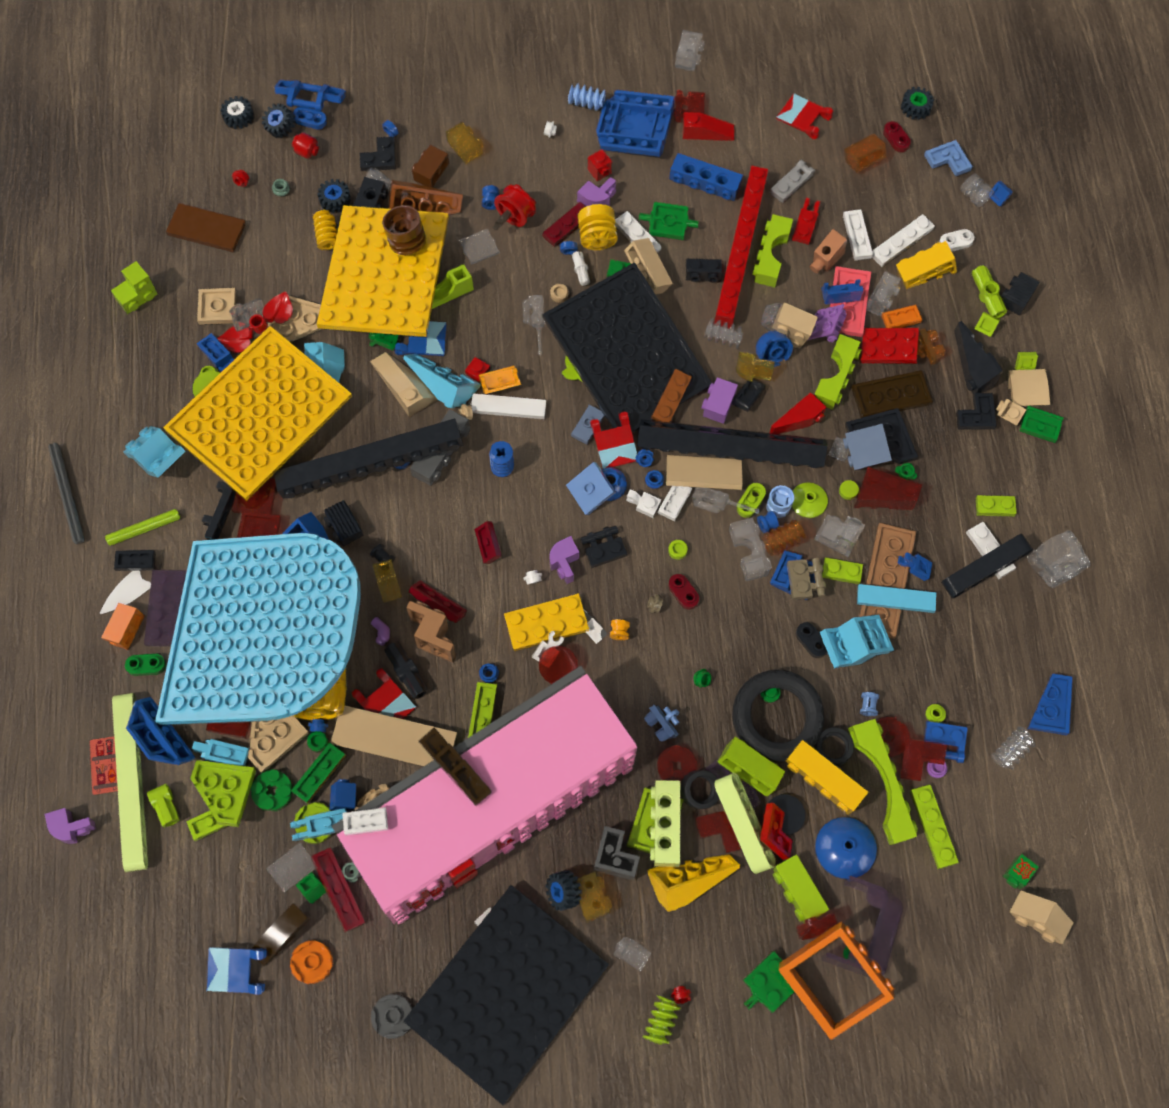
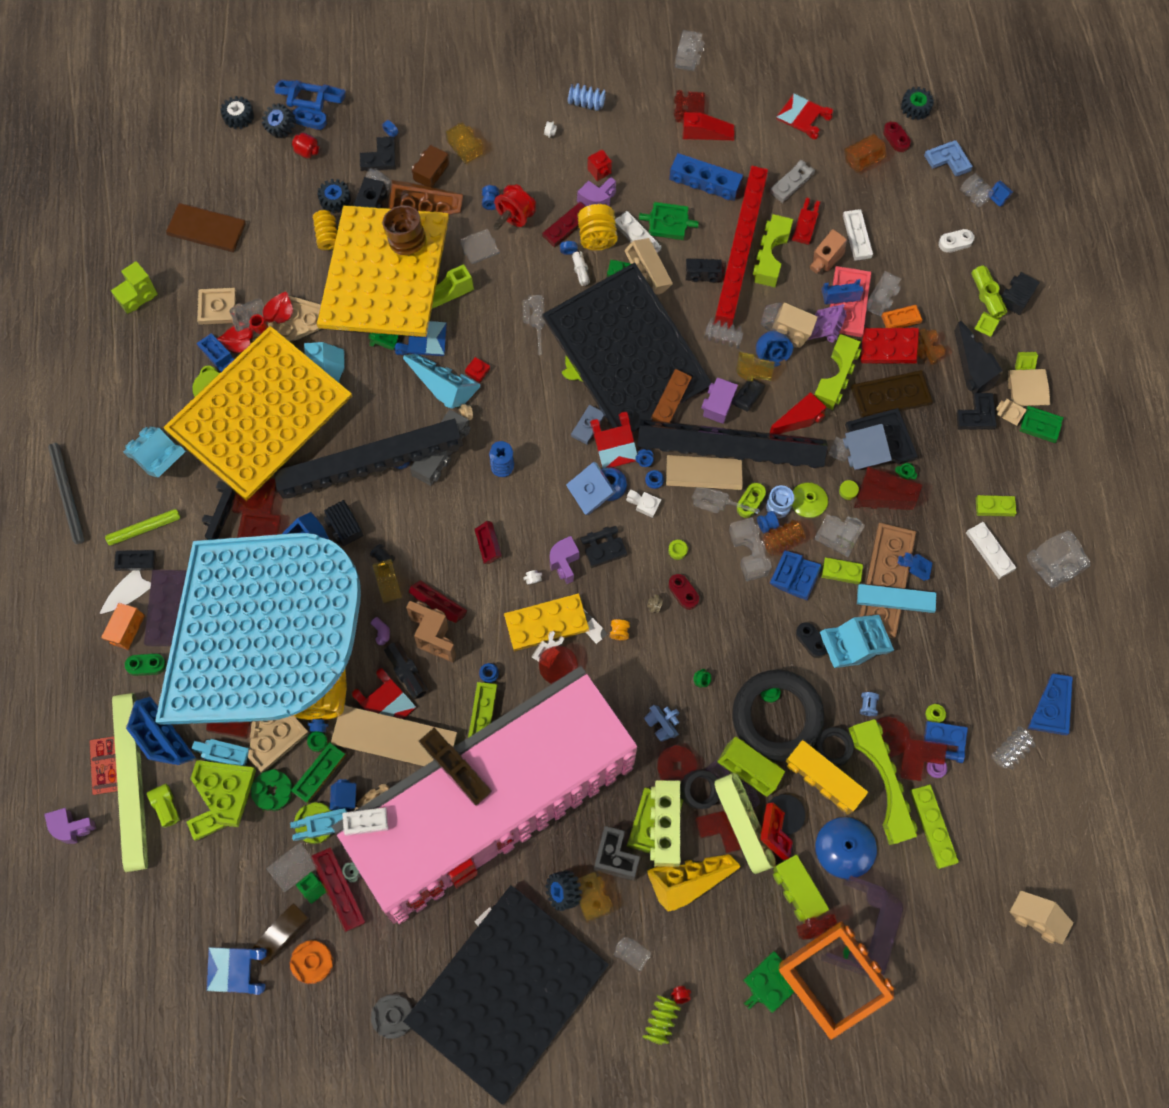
(240, 178): red plate -> none
(280, 183): sand green plate -> none
(404, 384): tan wedge -> none
(499, 379): light orange hinge -> none
(508, 406): white tile -> none
(559, 293): tan tile -> none
(635, 123): blue wedge -> none
(674, 502): white plate -> none
(800, 580): dark tan plate -> none
(902, 240): white plate -> none
(926, 265): yellow wedge -> none
(987, 566): black beam -> none
(1020, 872): green brick -> none

